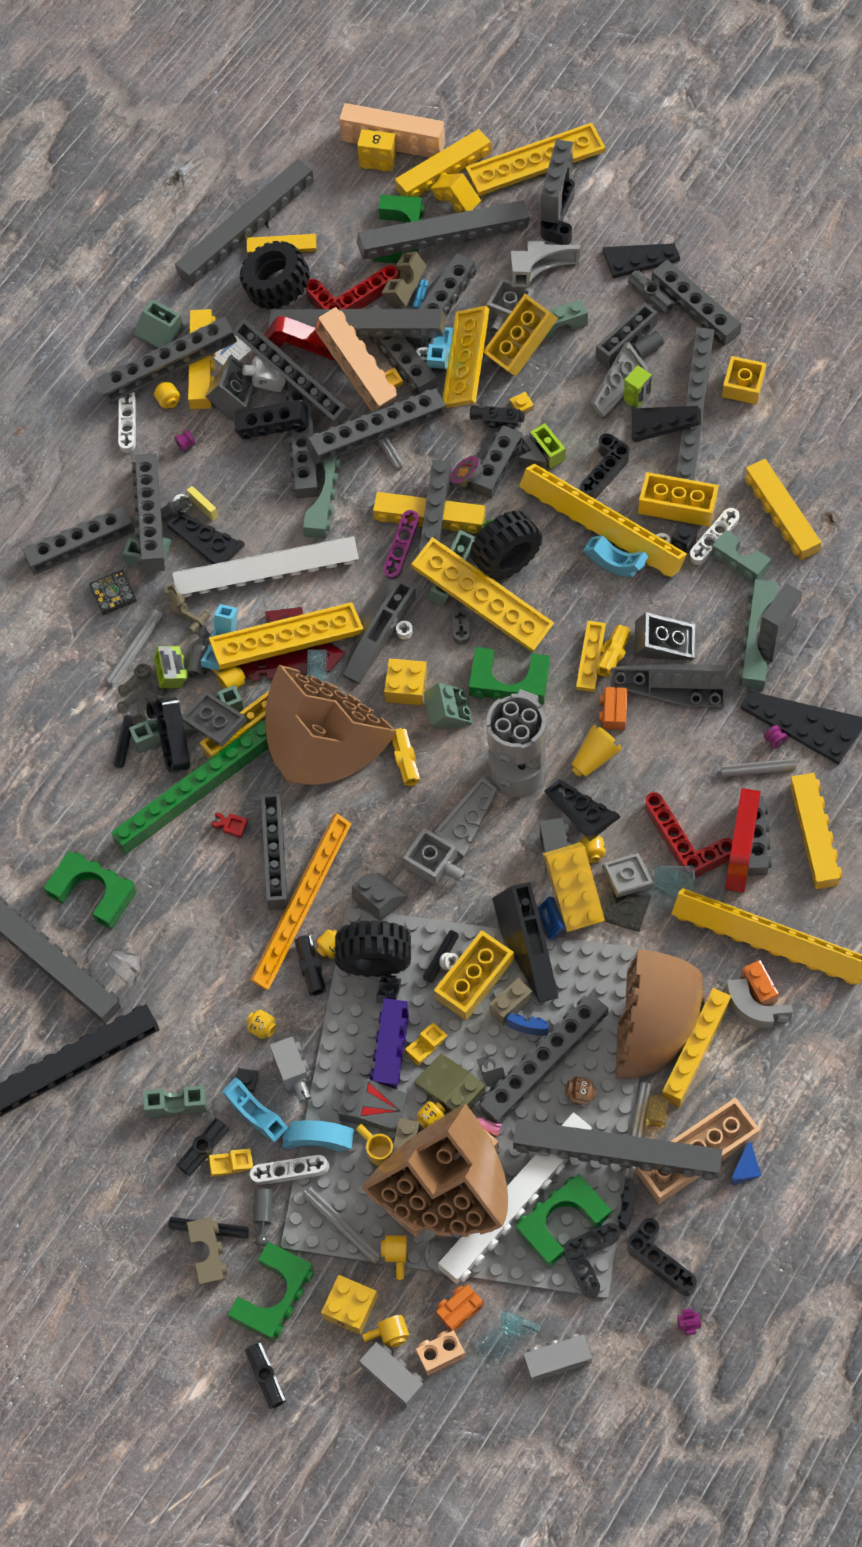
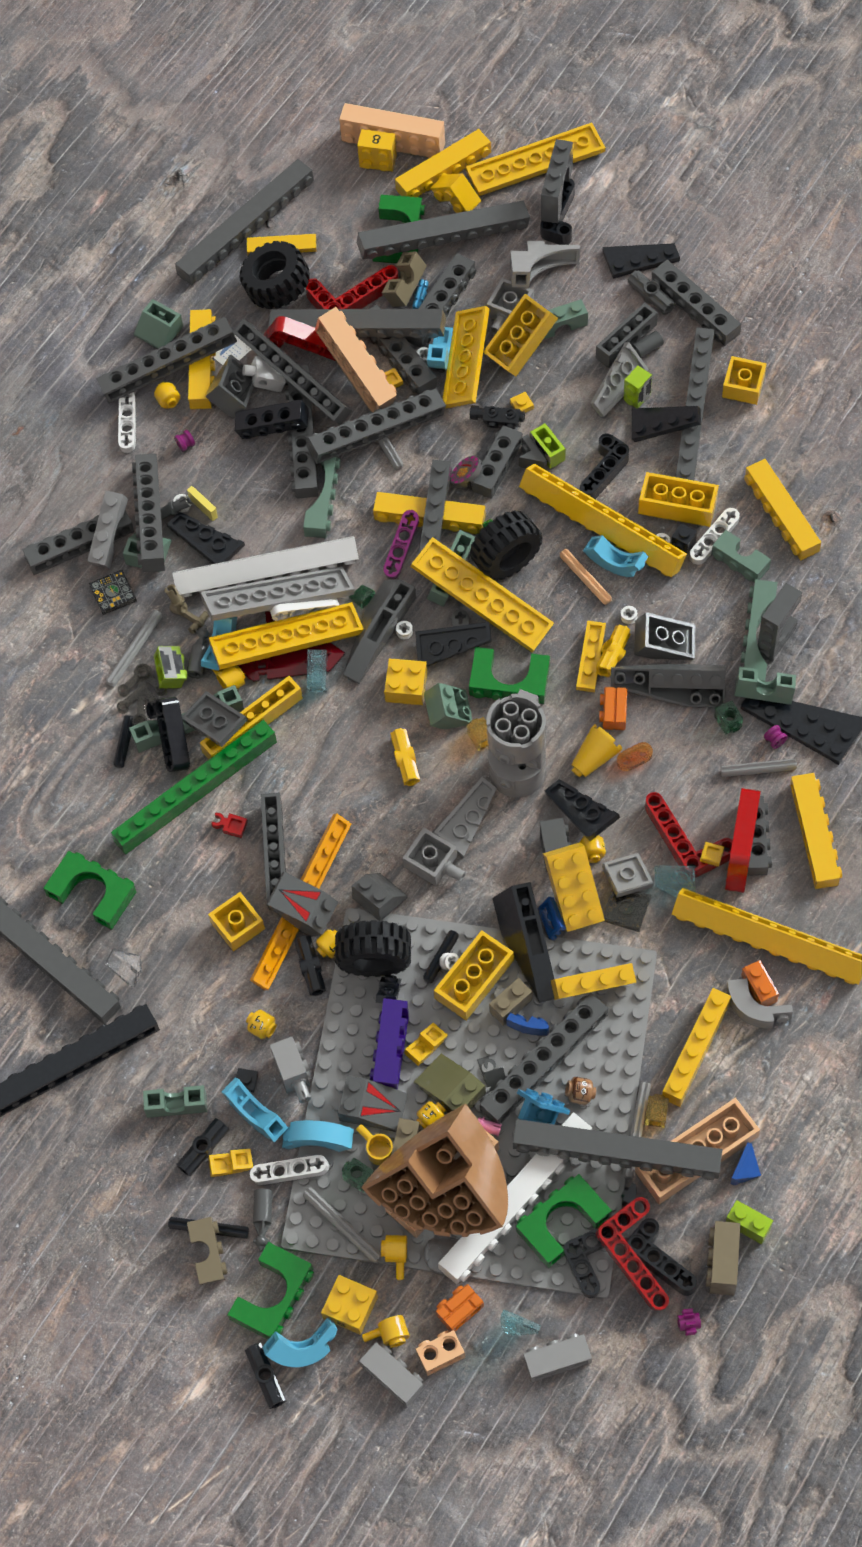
(102, 546): none -> light grey arch
(236, 921): none -> yellow brick
(266, 594): none -> light grey plate
(289, 610): none -> white beam
(302, 904): none -> dark grey slope
(303, 1352): none -> medium azure arch
(320, 731): medium nougat brick -> none
(356, 1165): none -> clear green brick
(362, 596): none -> clear green slope
(448, 642): none -> black wing
(478, 733): none -> clear yellow brick
(540, 1107): none -> dark azure bracket
(585, 576): none -> light nougat axle
(593, 981): none -> yellow arch
(625, 619): none -> white bush
(629, 1254): none -> red beam
(633, 756): none -> clear orange plate
(658, 1013): medium nougat brick -> none
(712, 854): none -> yellow tile
(723, 1258): none -> dark tan brick
(728, 710): none -> clear green brick
(751, 1221): none -> lime brick
(778, 690): none -> sand green arch

